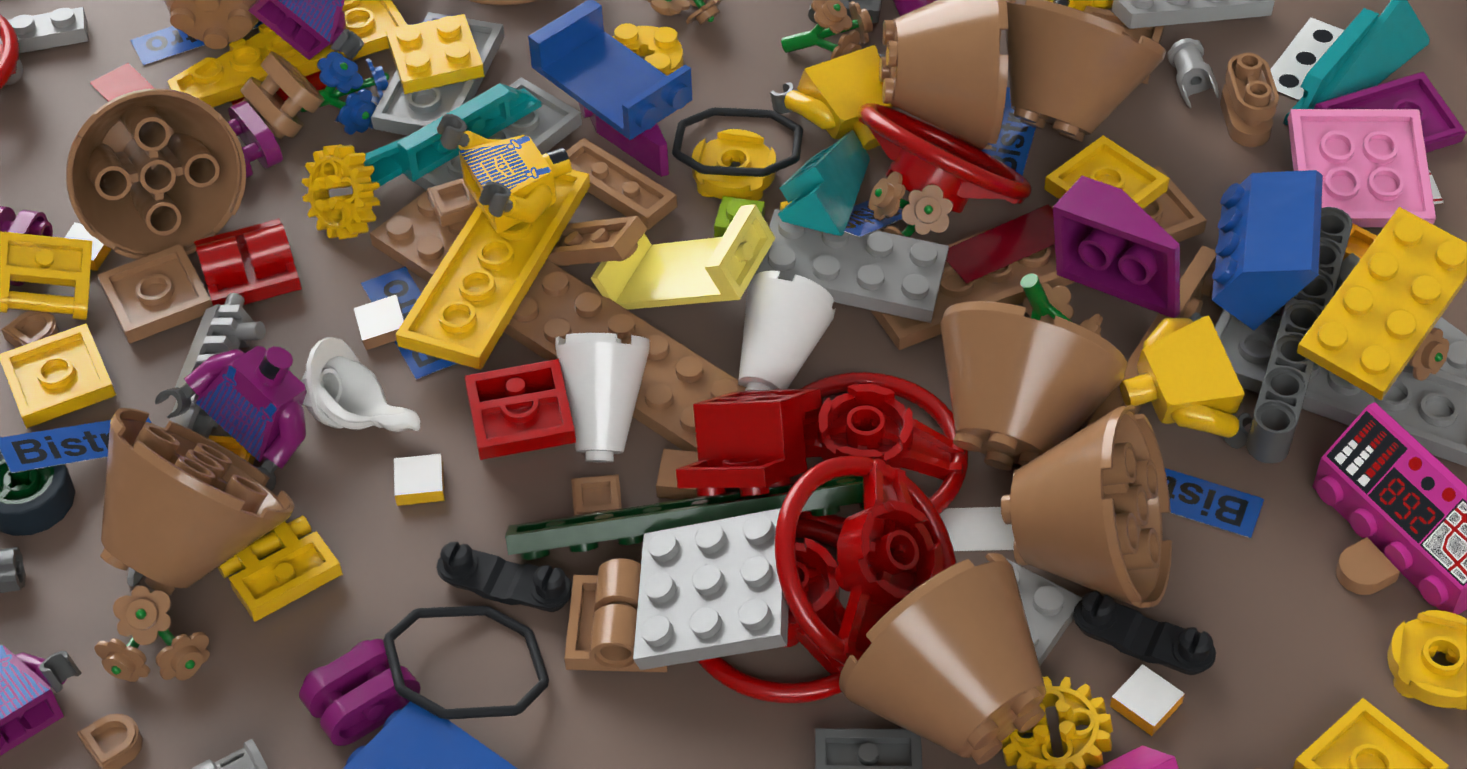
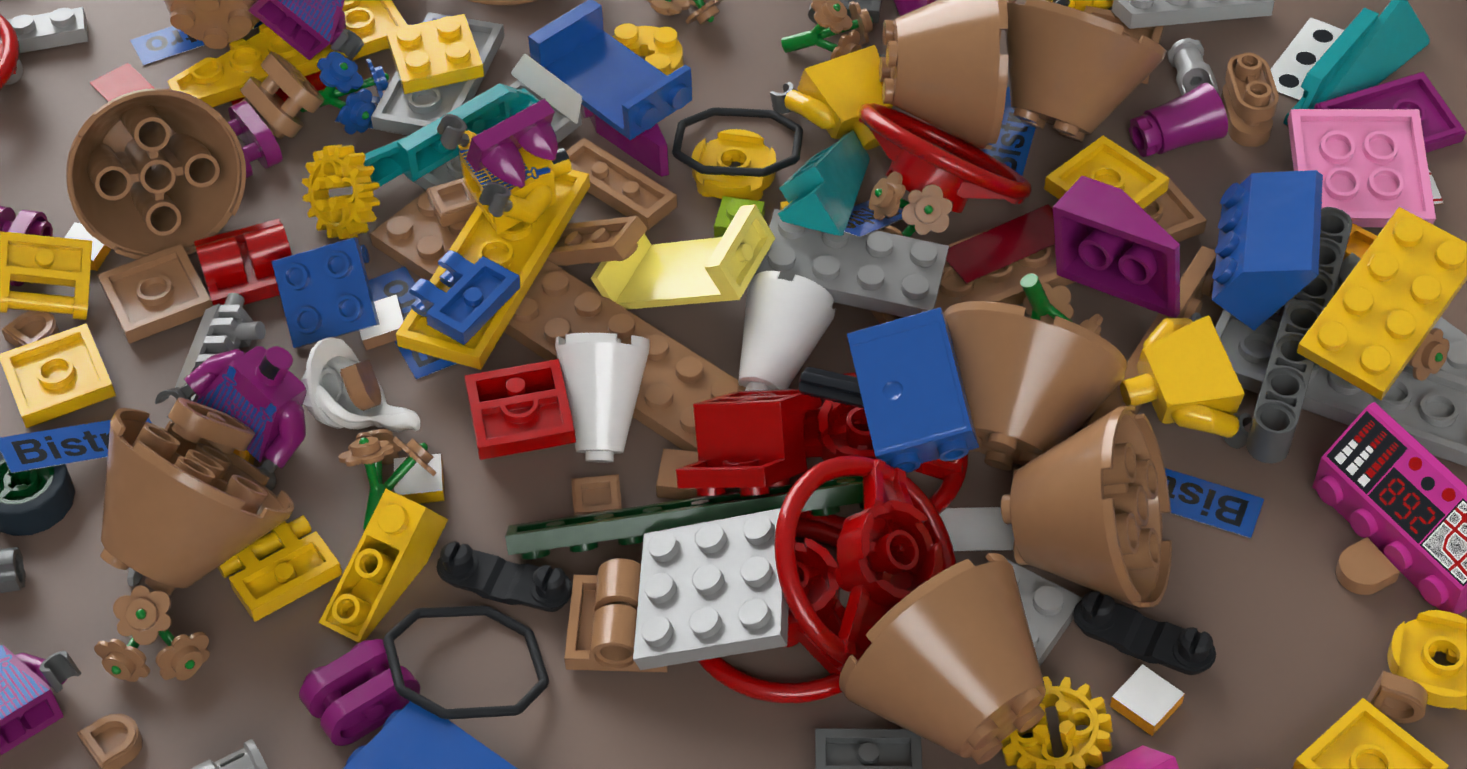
(220, 429): none -> medium nougat plate
(326, 292): none -> blue plate
(362, 385): none -> medium nougat tile
(380, 448): none -> medium nougat plant
(383, 565): none -> yellow slope
(473, 295): none -> blue plate
(499, 145): none -> magenta tile
(548, 87): none -> white sticker
(907, 388): none -> blue piece
(1180, 122): none -> magenta plant
(1399, 698): none -> medium nougat tile

